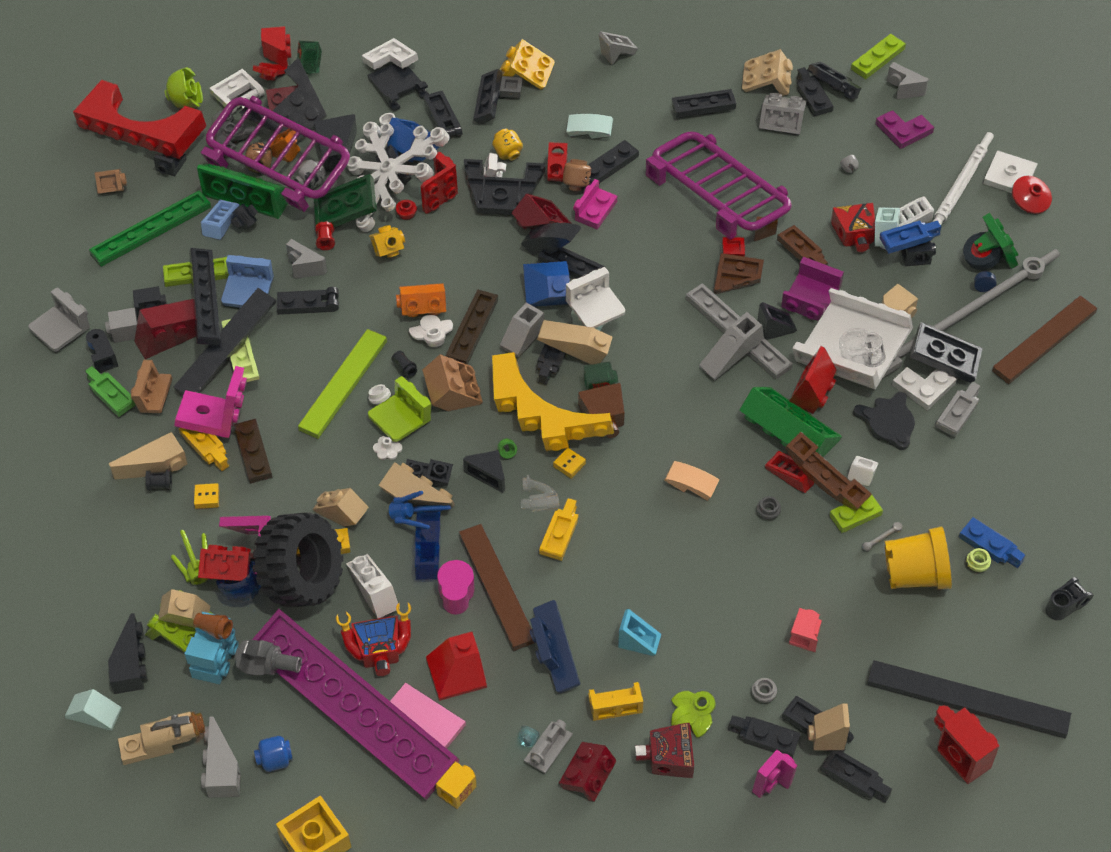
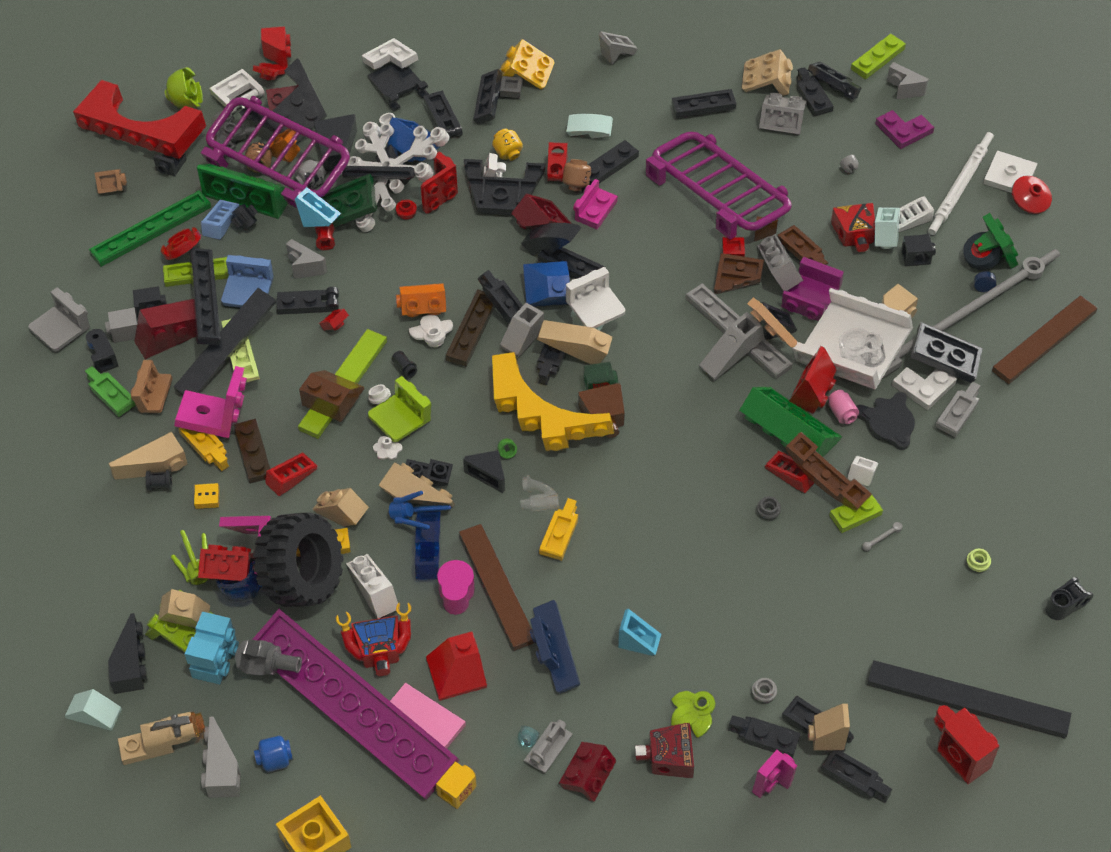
(180, 243): none -> red tile
(215, 625): dark orange cone -> none
(280, 483): none -> red slope
(309, 55): clear green brick -> none
(315, 210): none -> medium azure slope
(329, 394): none -> reddish brown slope
(334, 320): none -> red plate
(379, 172): none -> black axle
(380, 241): yellow brick -> none
(451, 384): medium nougat slope -> none
(500, 295): none -> black hinge
(569, 463): yellow tile -> none
(616, 703): yellow hinge -> none
(689, 477): light nougat slope -> none
(772, 325): none -> light nougat hinge
(779, 262): none -> light grey slope
(806, 630): coral window -> none
(843, 407): none -> bright pink brick
(909, 235): blue hinge -> none
(919, 561): yellow piece -> none
(997, 546): blue hinge -> none

